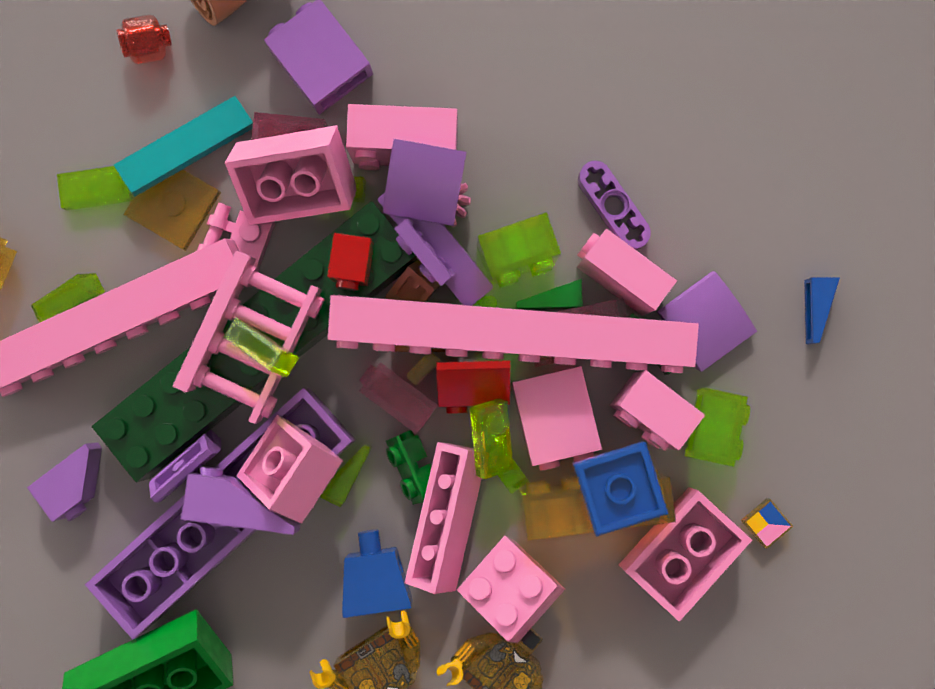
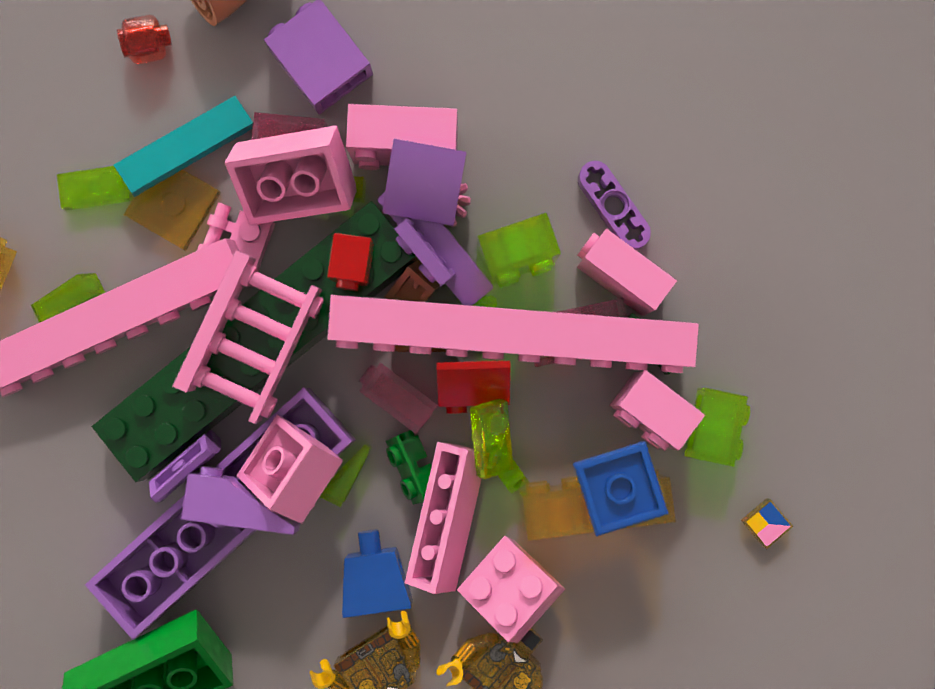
(69, 484): medium lavender slope -> none
(261, 348): clear neon green piece -> none
(423, 368): clear yellow tile -> none
(556, 418): bright pink brick -> none
(561, 297): green piece -> none
(686, 556): bright pink brick -> none
(719, 315): medium lavender slope -> none
(818, 301): blue piece -> none

